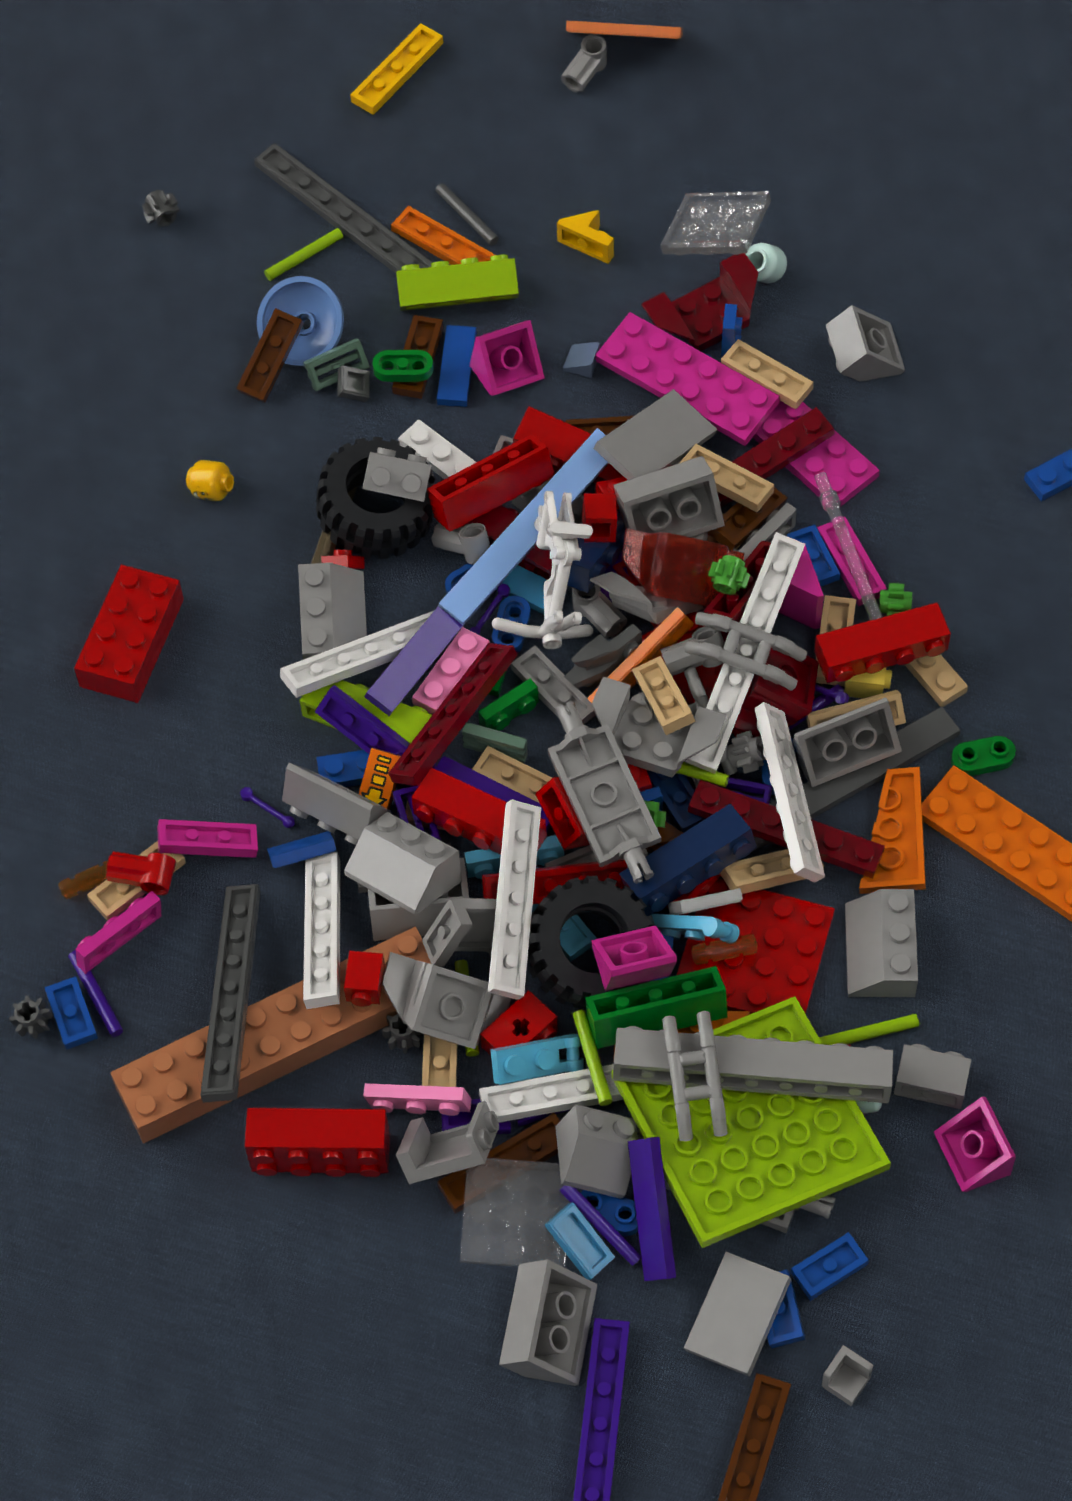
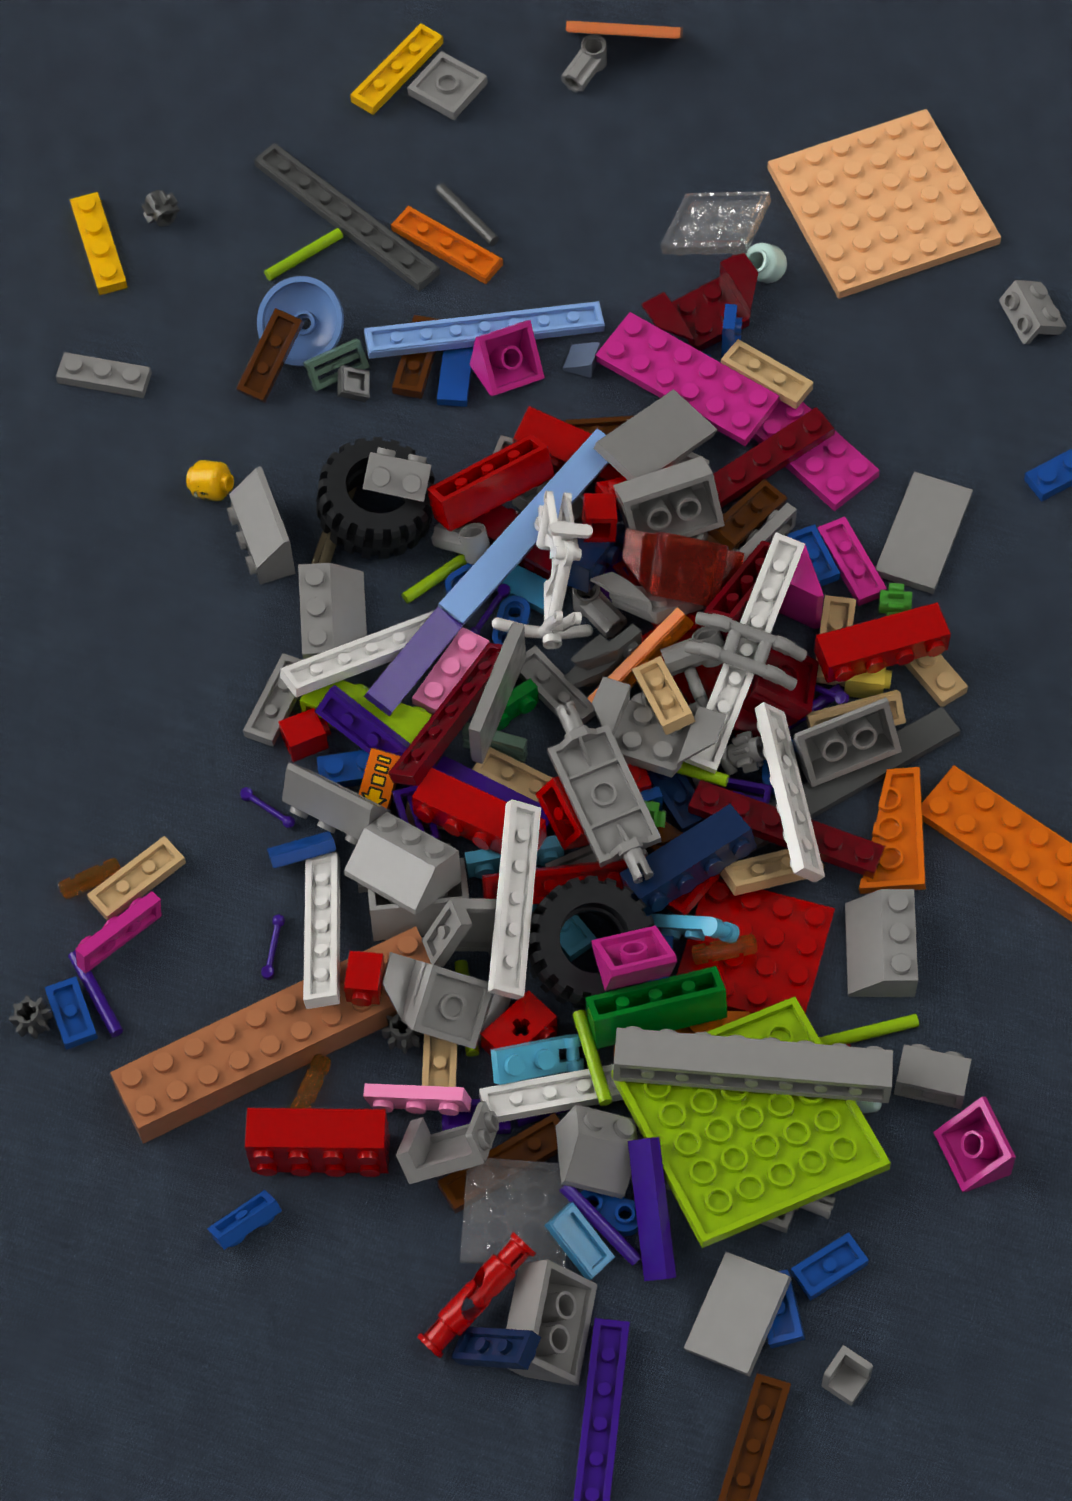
(98, 243): none -> yellow plate
(103, 375): none -> light grey plate
(129, 633): red brick -> none
(150, 872): red piece -> none
(207, 838): dark pink plate -> none
(230, 994): dark grey tile -> none
(236, 1225): none -> blue plate
(260, 529): none -> light grey slope
(268, 971): none -> dark purple hinge
(273, 706): none -> light grey plate
(304, 734): none -> red brick
(312, 1082): none -> clear orange axle
(344, 558): red plate -> none
(403, 365): green plate -> none
(433, 579): none -> lime bar
(440, 453): white plate -> none
(447, 85): none -> light grey plate
(457, 283): lime brick -> none
(462, 331): none -> light blue tile
(486, 1284): none -> red piece
(496, 1348): none -> dark blue plate
(497, 692): none -> light grey tile
(583, 235): yellow slope -> none
(684, 1094): light grey piece -> none
(705, 902): light grey tile -> none
(729, 574): bright green gear -> none
(734, 480): tan plate -> none
(831, 502): clear bar -> none
(864, 345): light grey slope -> none
(883, 203): none -> light nougat plate
(923, 532): none -> light grey tile
(984, 758): green plate -> none
(1031, 310): none -> light grey bracket

